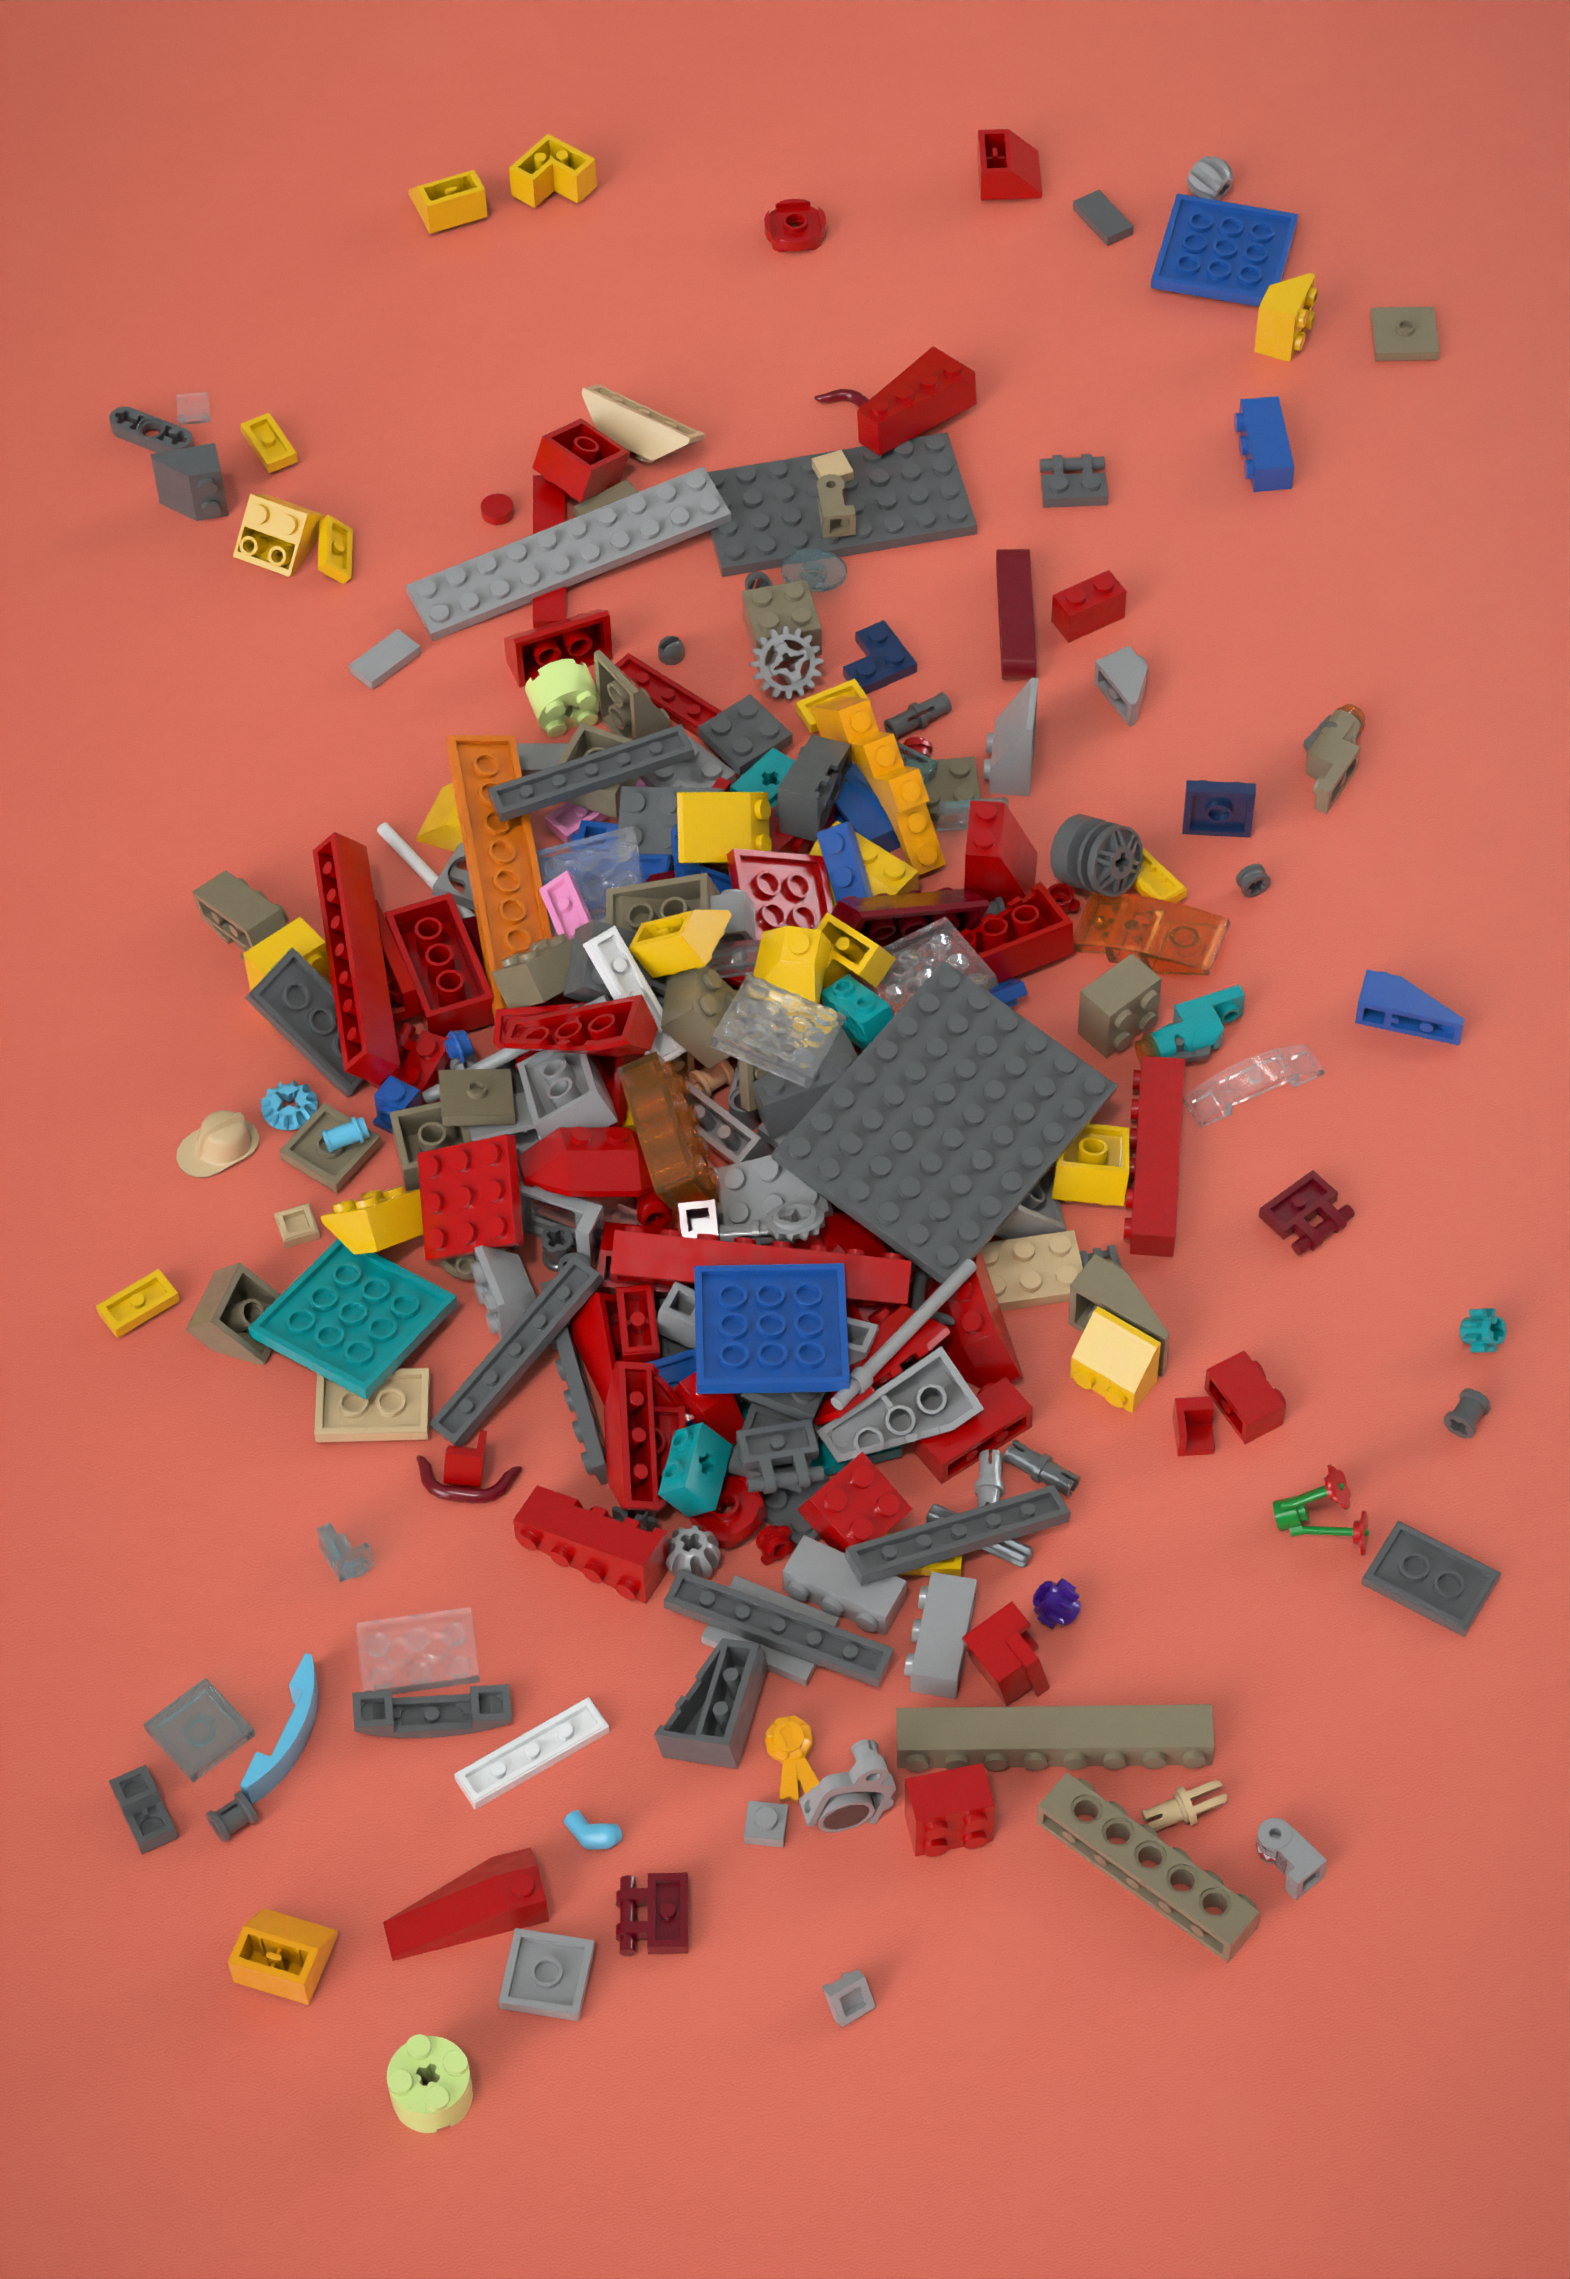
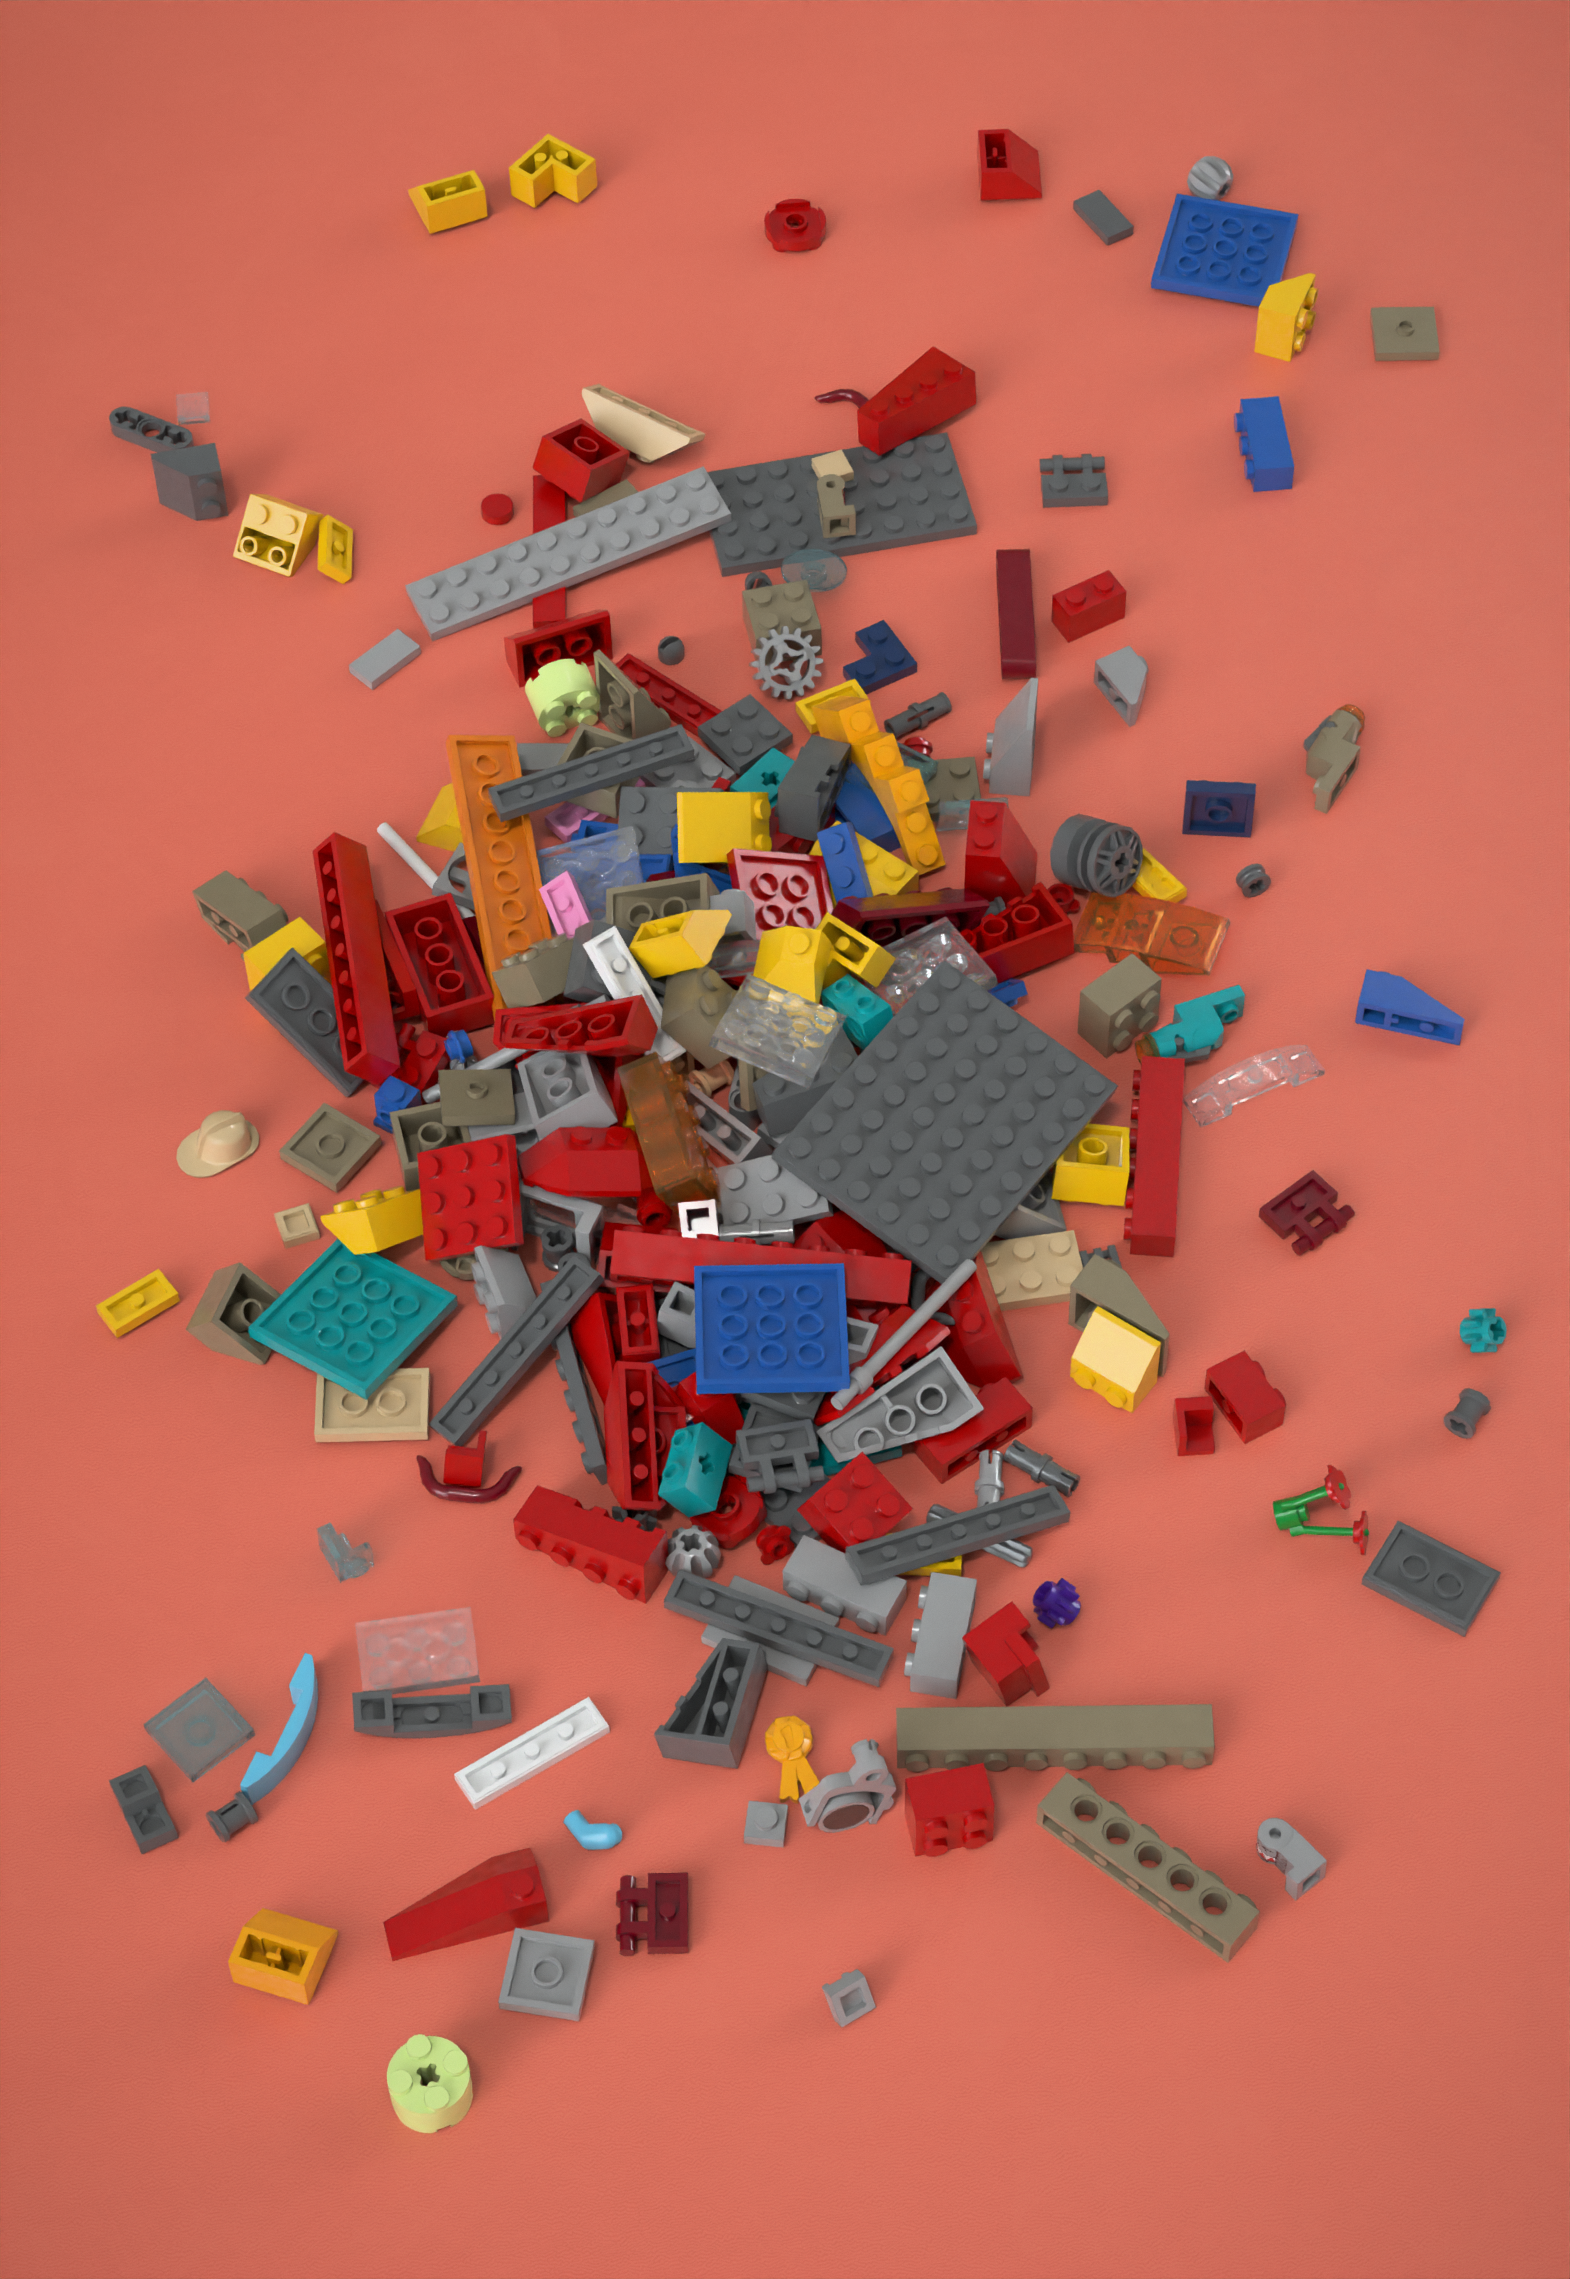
(269, 442): yellow plate -> none
(289, 1117): medium azure gear -> none
(346, 1134): medium azure pin -> none
(783, 1220): light grey gear -> none
(1181, 1807): tan arm -> none

